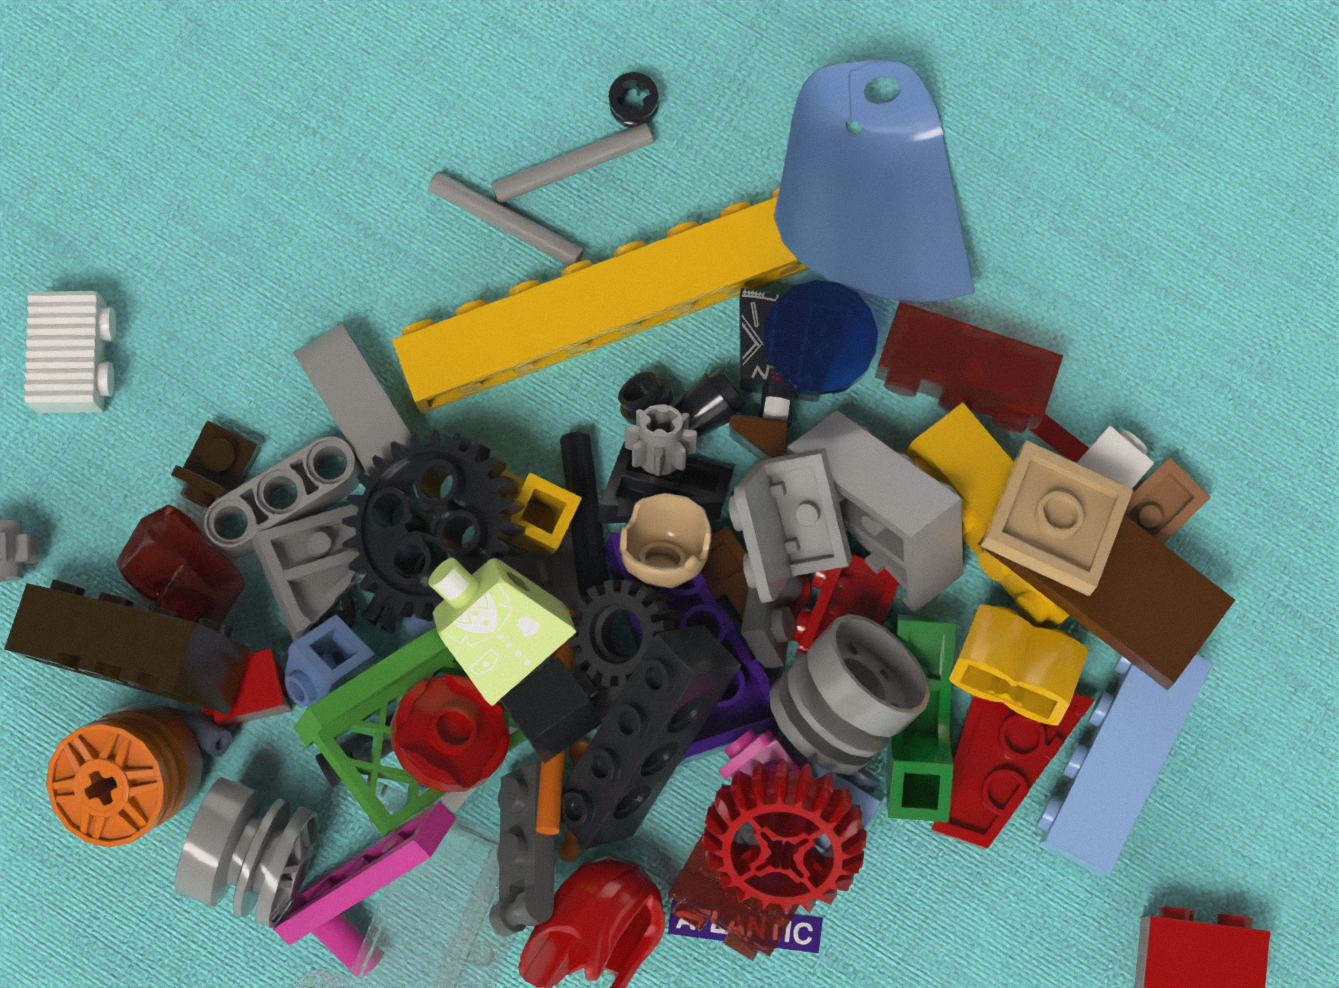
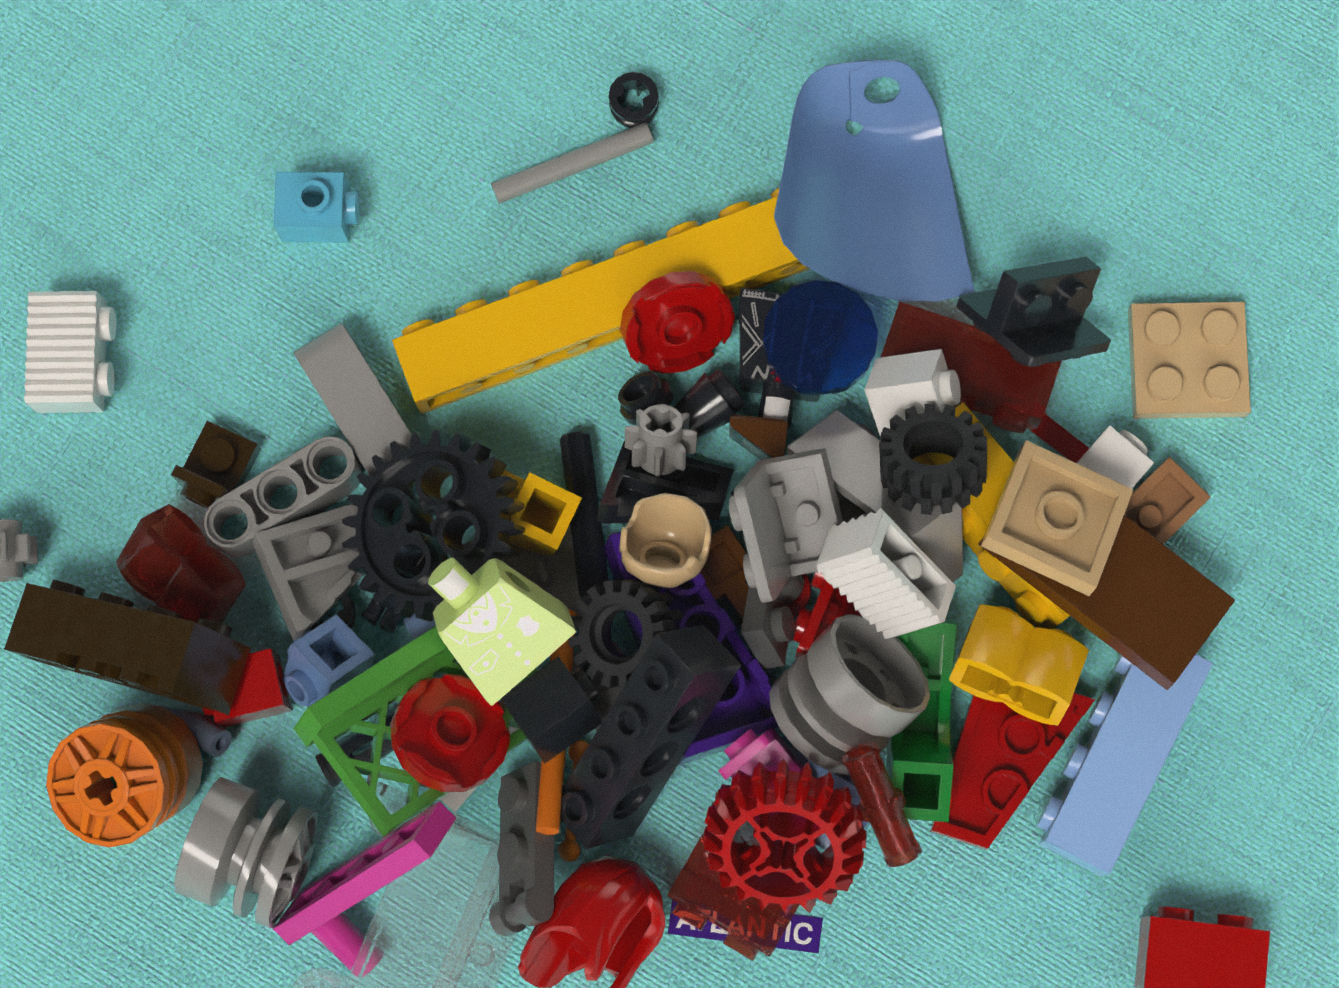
(314, 207): none -> medium azure brick
(505, 219): light grey bar -> none
(676, 321): none -> red tile
(881, 804): none -> clear red pin
(885, 575): none -> white brick
(909, 382): none -> white brick
(933, 483): none -> black tyre
(1040, 312): none -> black bracket
(1189, 360): none -> tan plate

